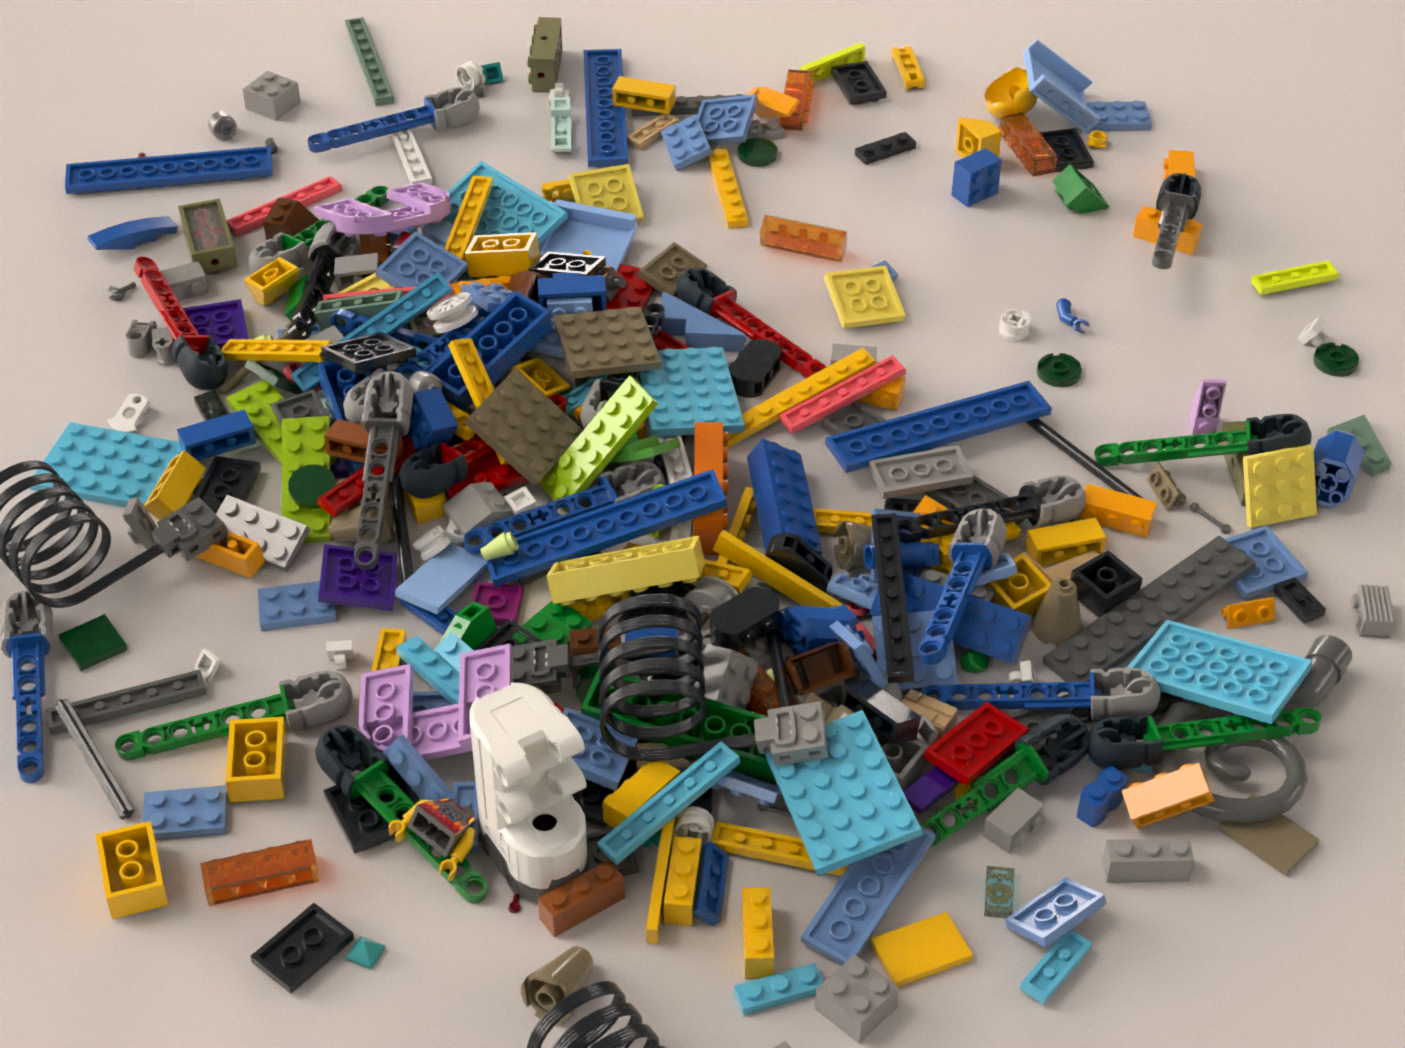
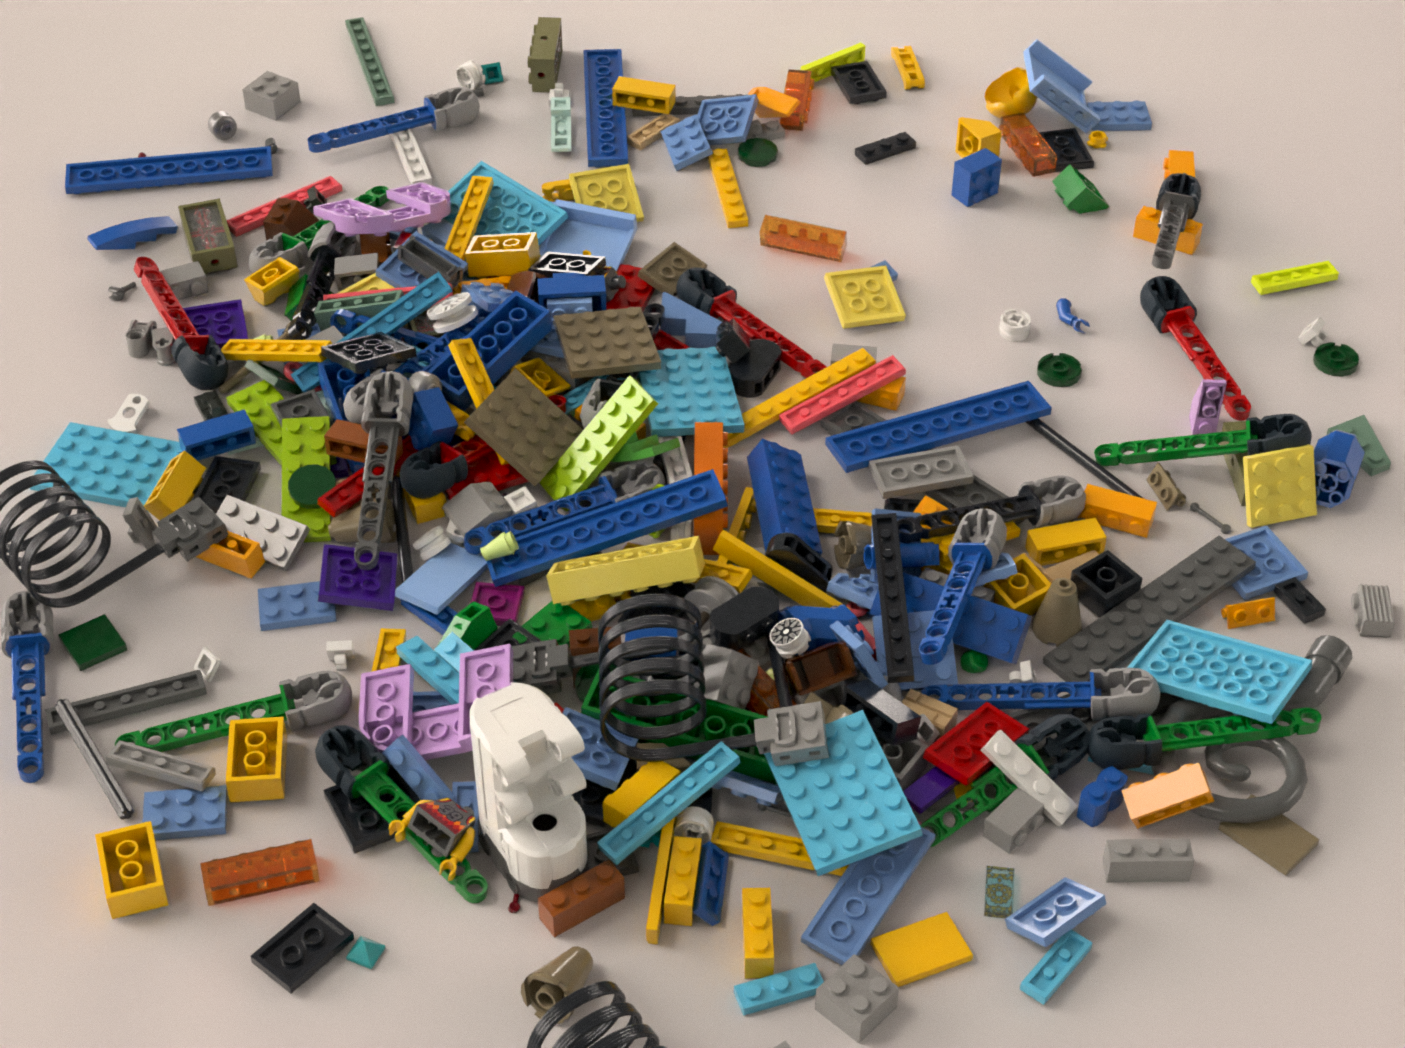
(161, 765): none -> light grey tile
(315, 199): none -> pearl dark grey tile
(428, 262): none -> dark grey container
(732, 340): none -> black brick
(790, 637): none -> white wheel
(1029, 777): none -> white plate
(1175, 313): none -> red piece

